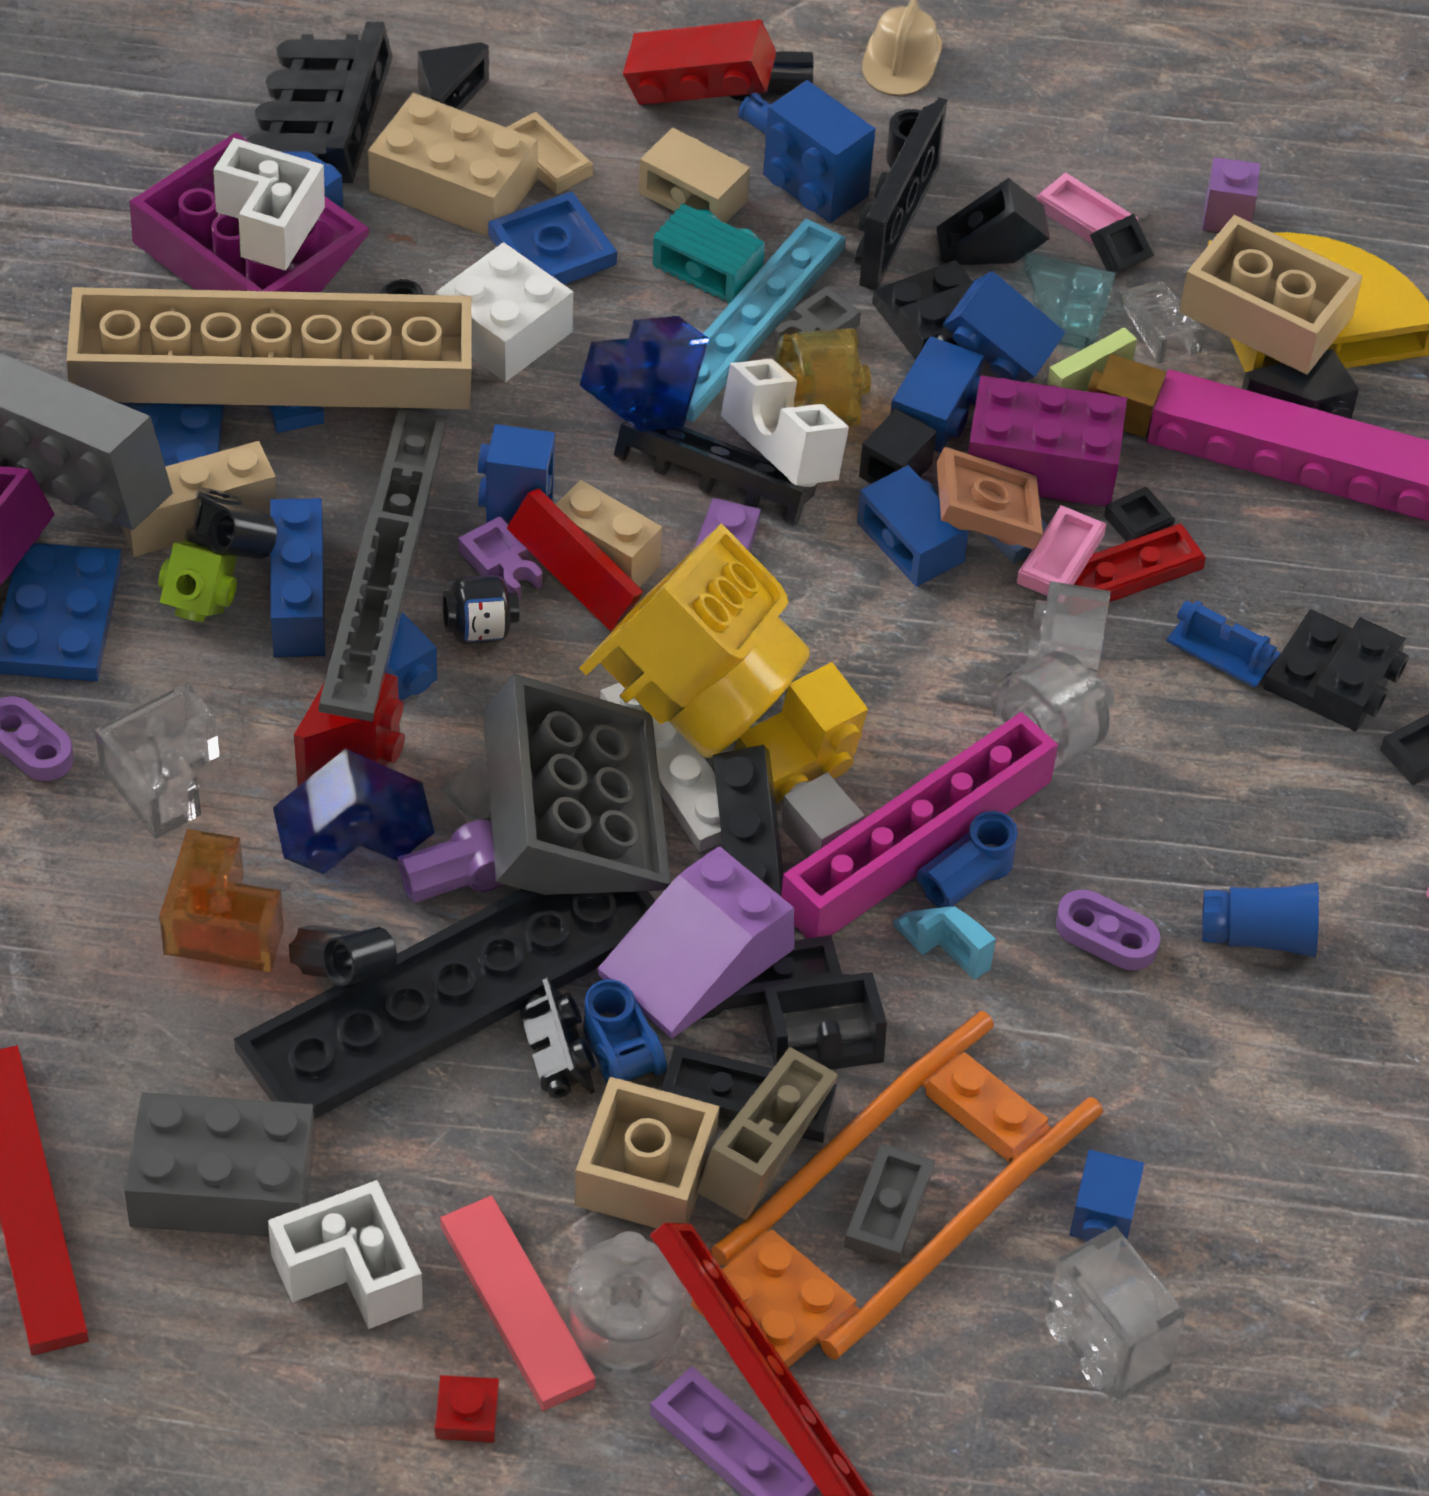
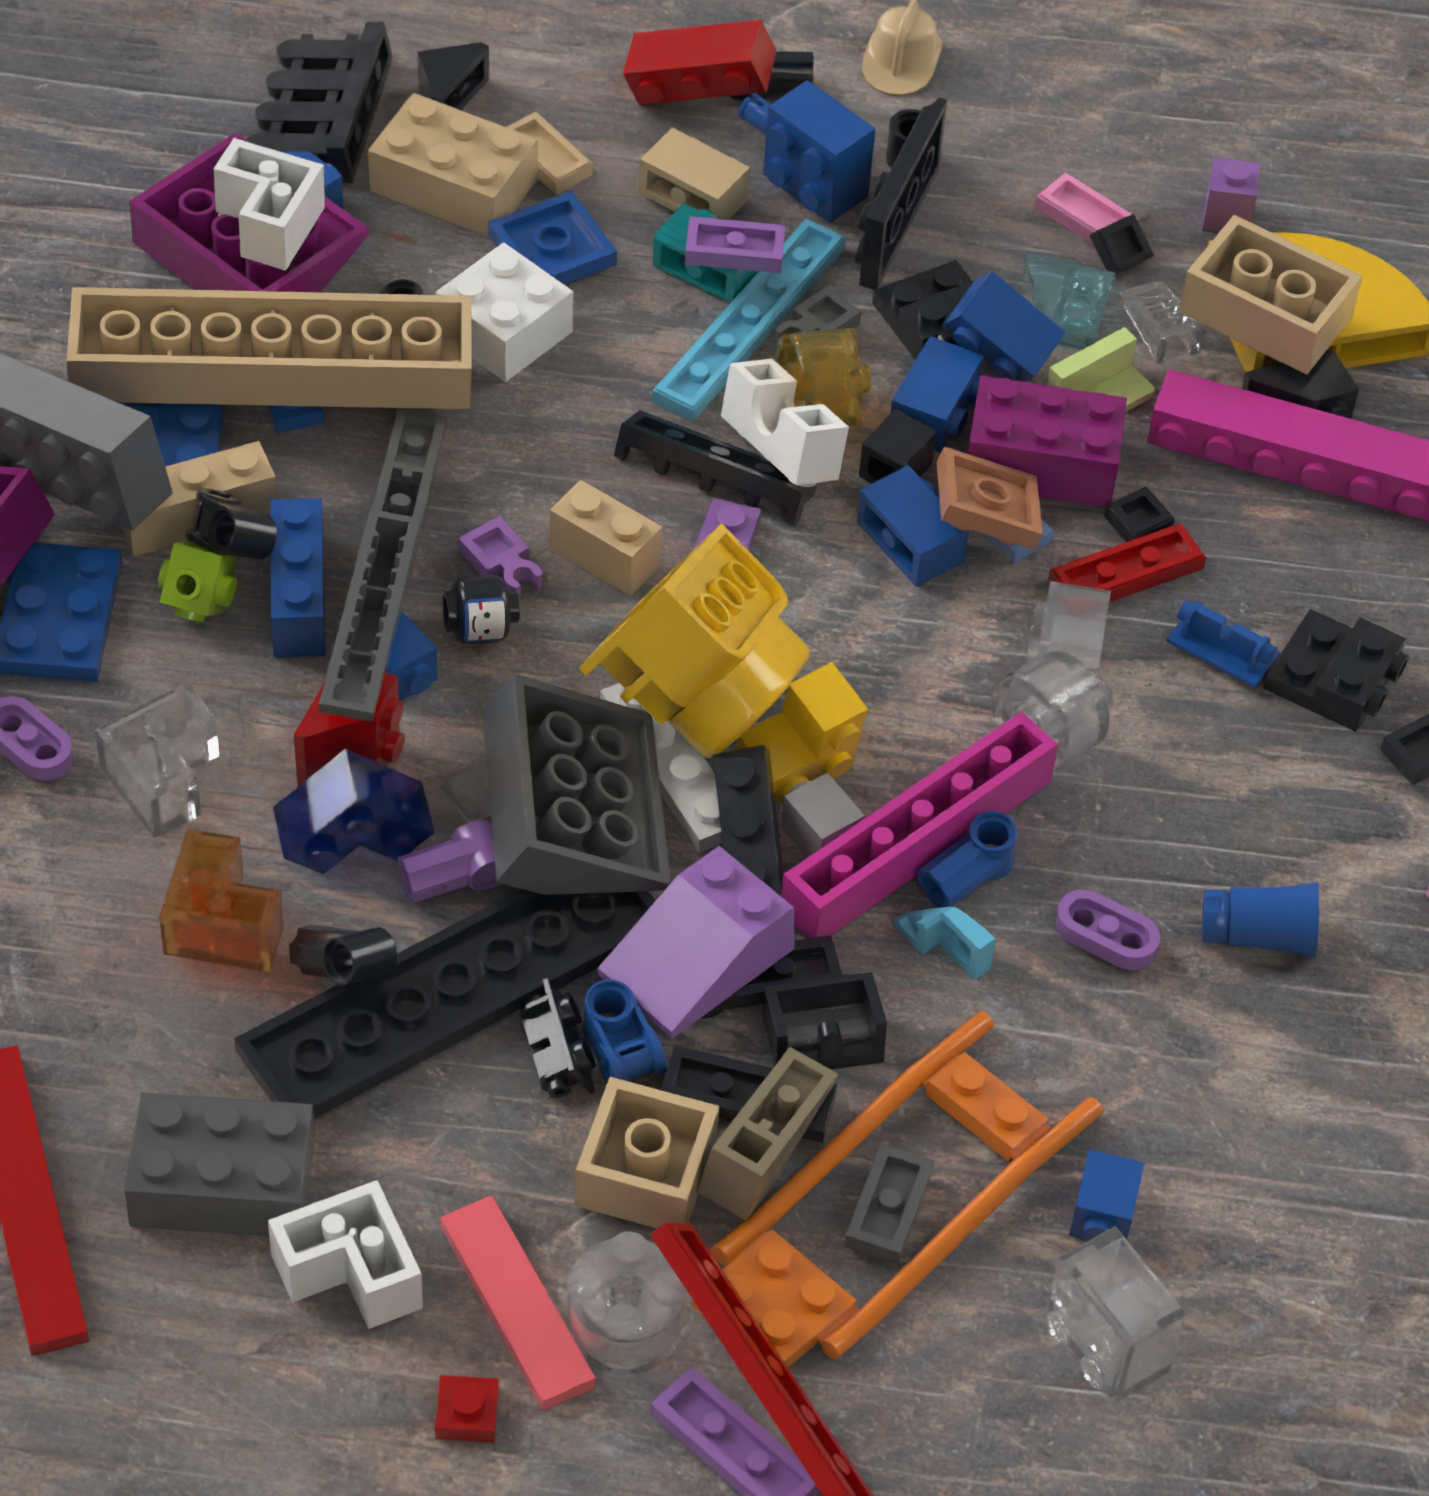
(514, 466): blue brick -> none
(574, 559): red tile -> none
(648, 374): clear blue brick -> none
(735, 244): none -> medium lavender plate
(994, 228): black slope -> none
(1061, 550): bright pink tile -> none
(1135, 382): pearl gold brick -> none

